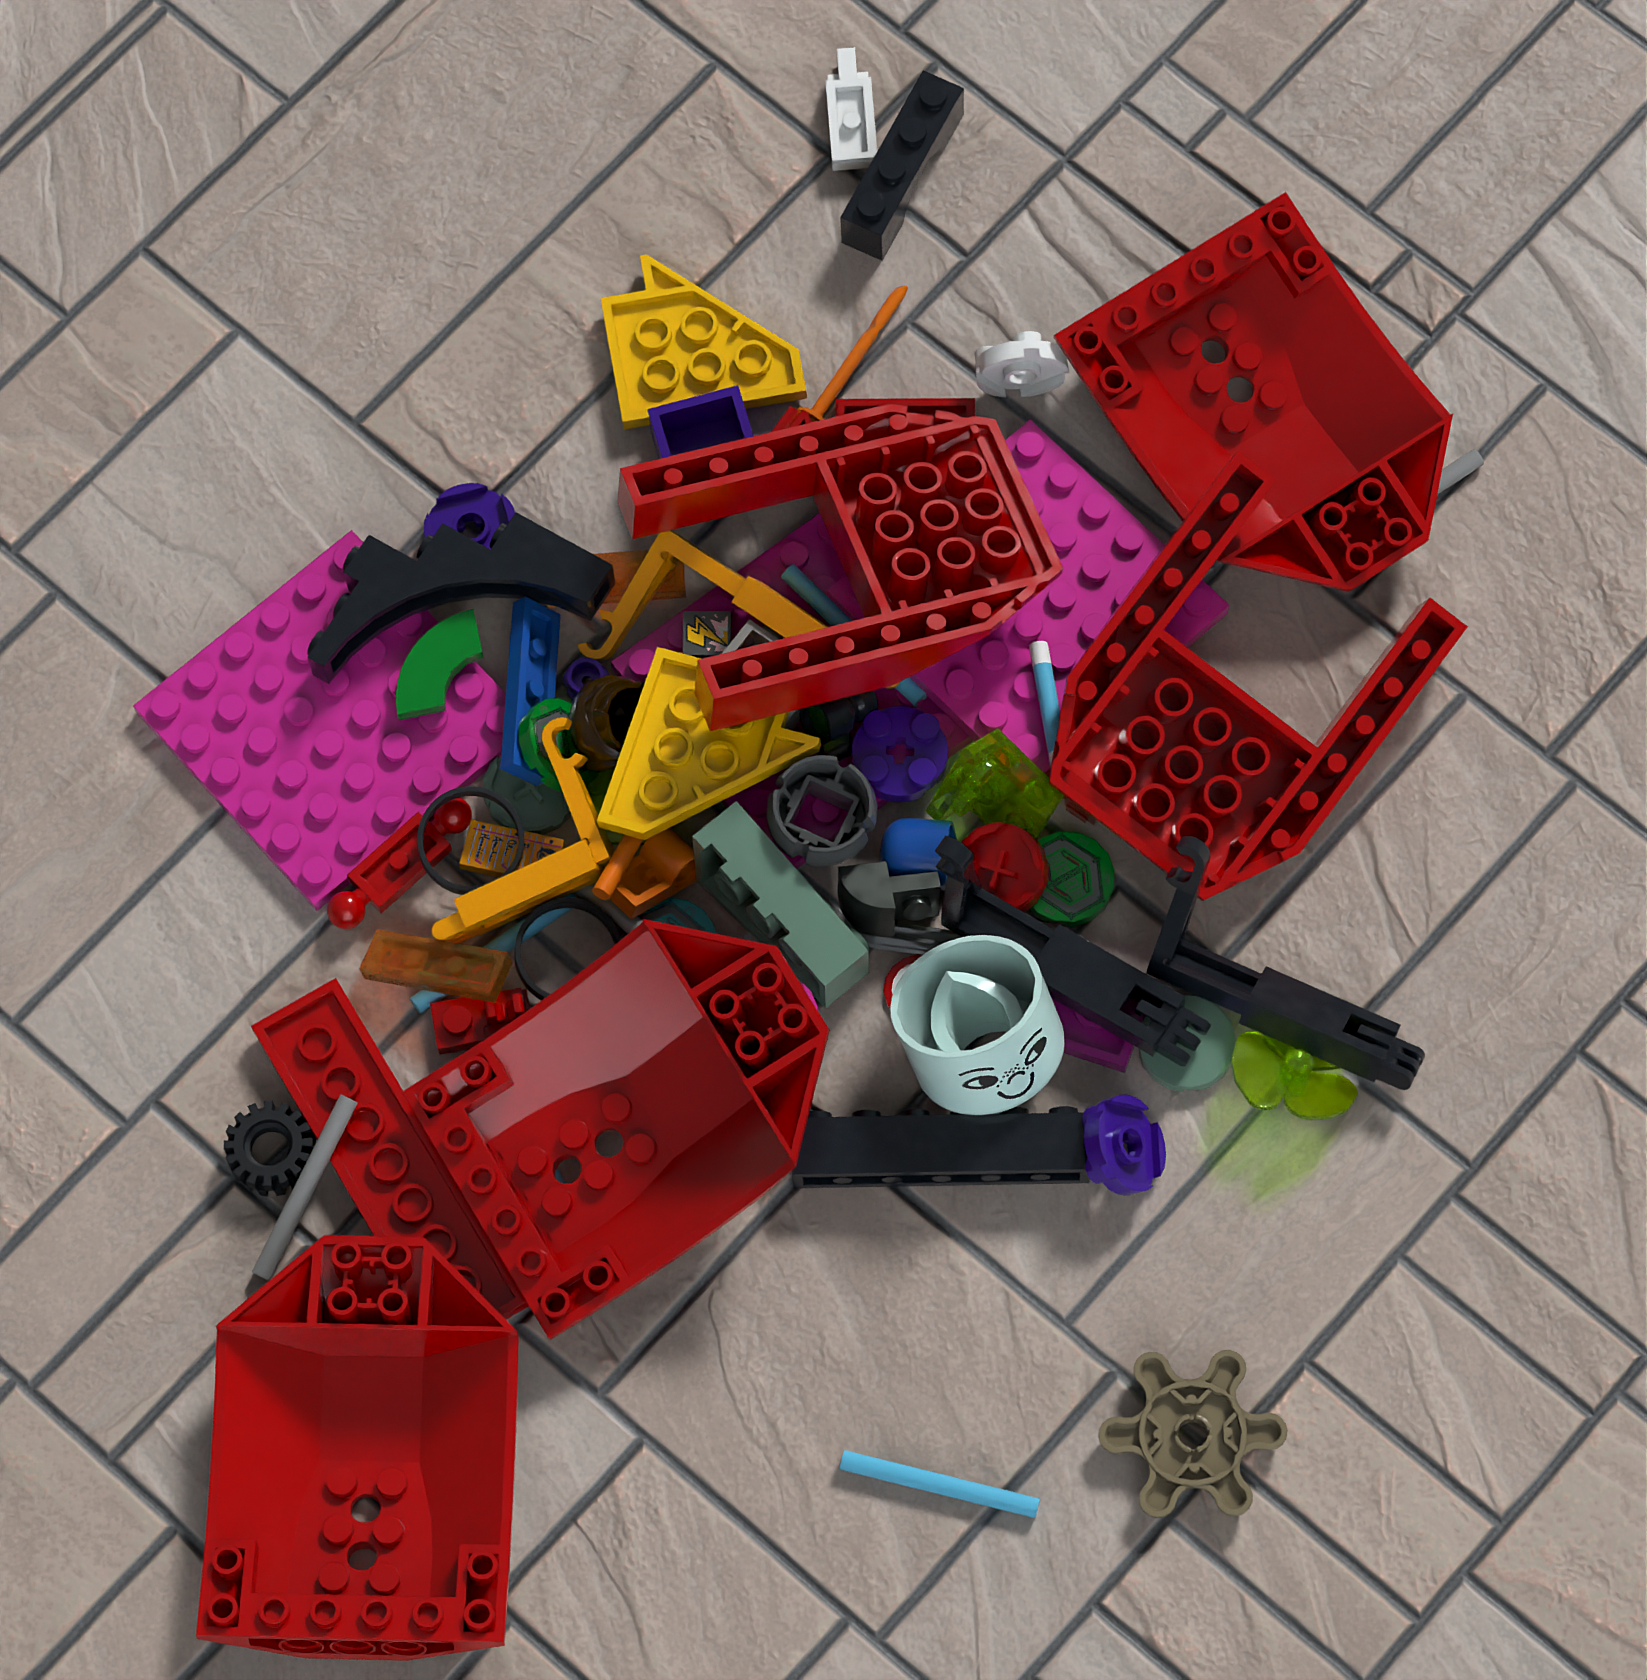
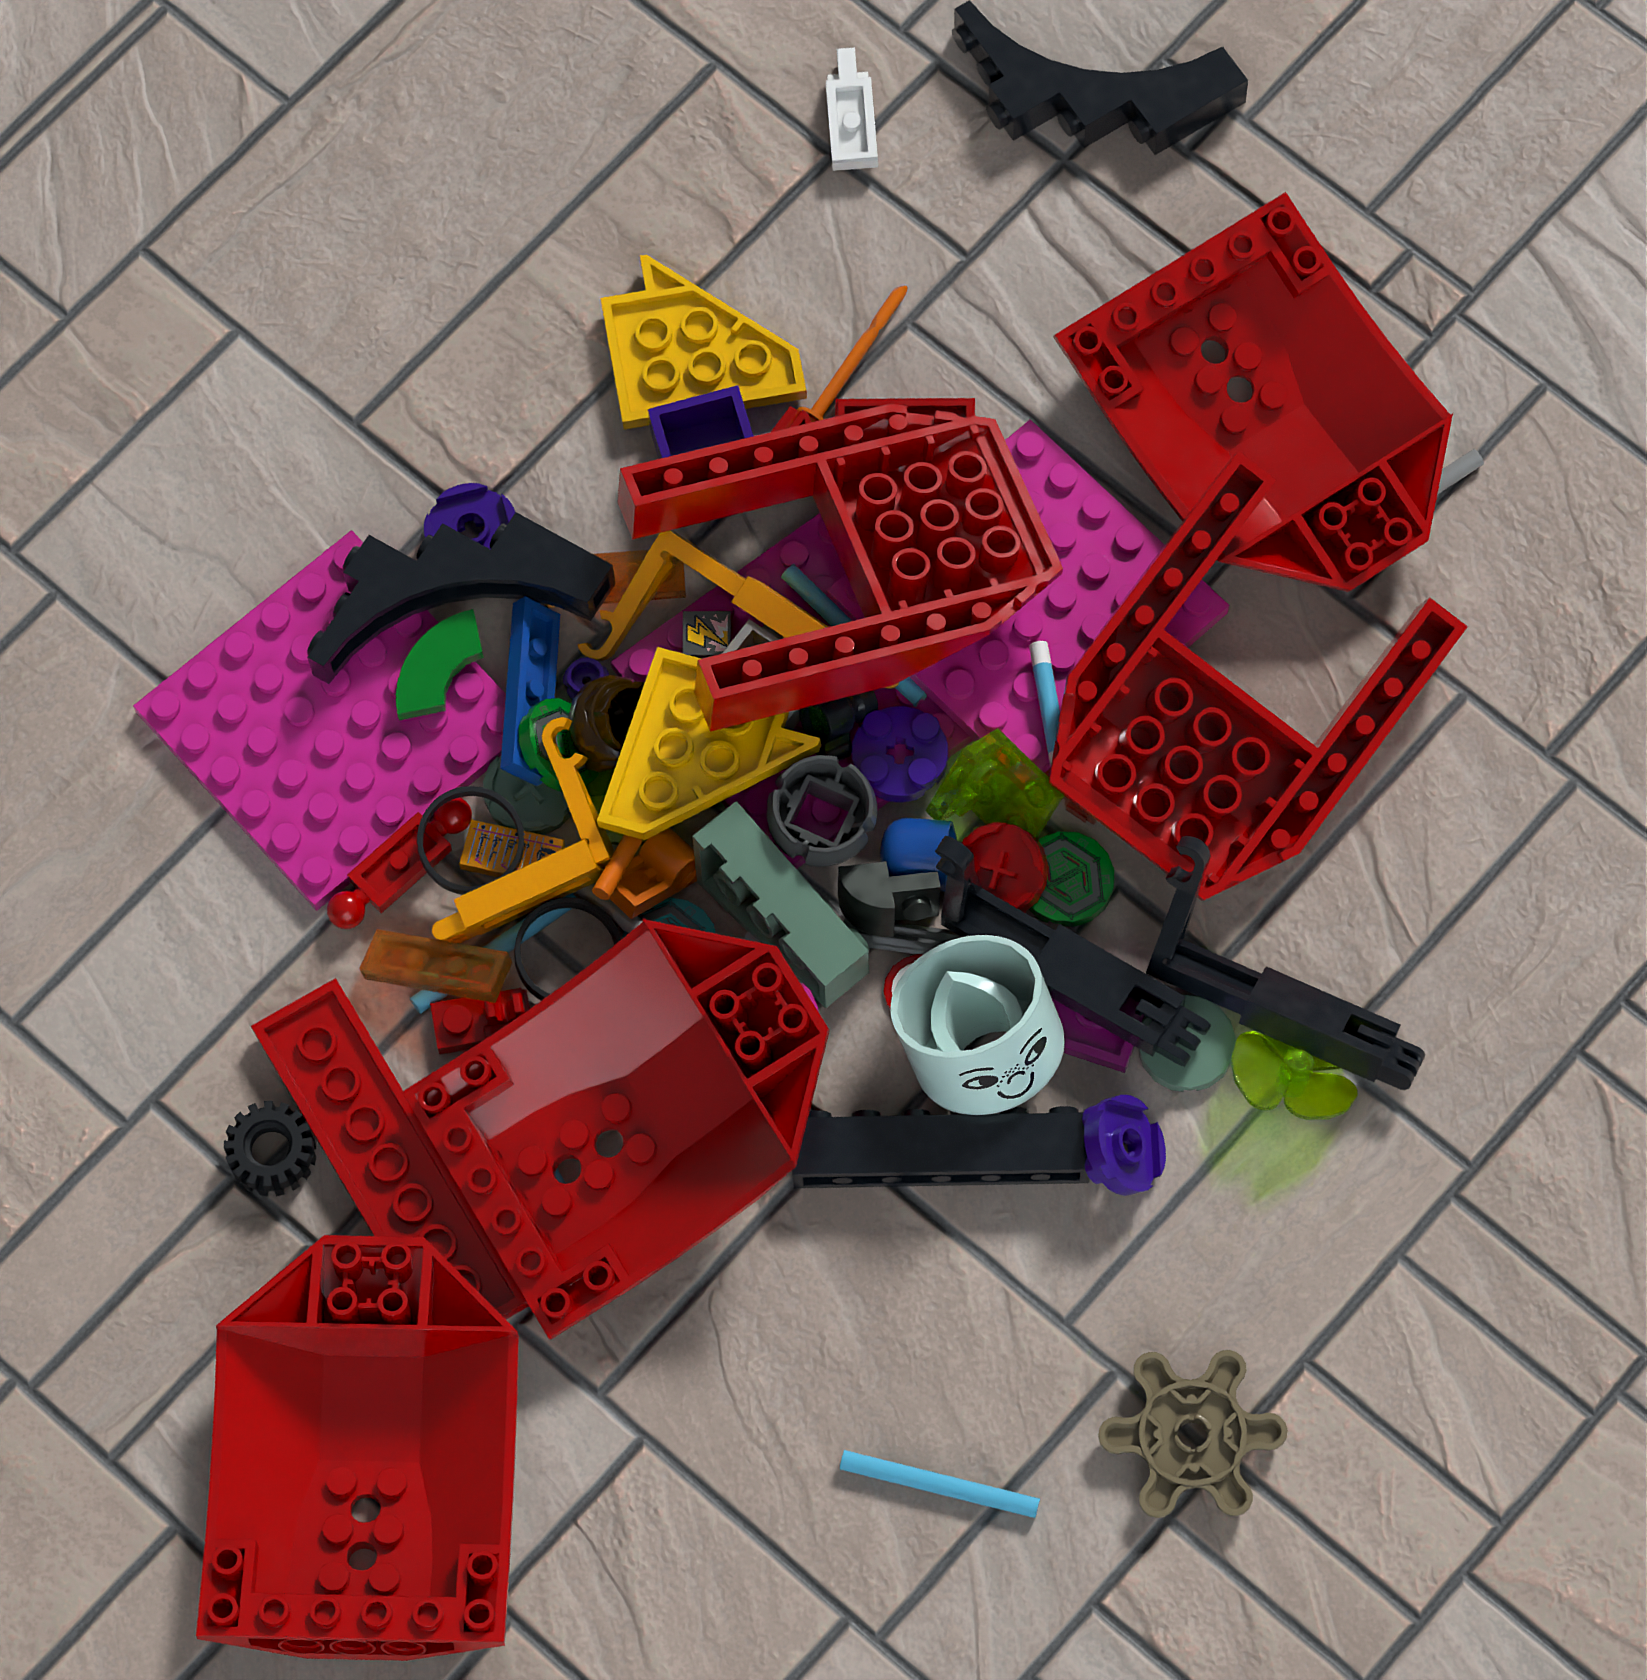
(304, 1187): light grey piece -> none
(886, 188): black arch -> none
(1021, 364): white plate -> none
(1090, 104): none -> black arch

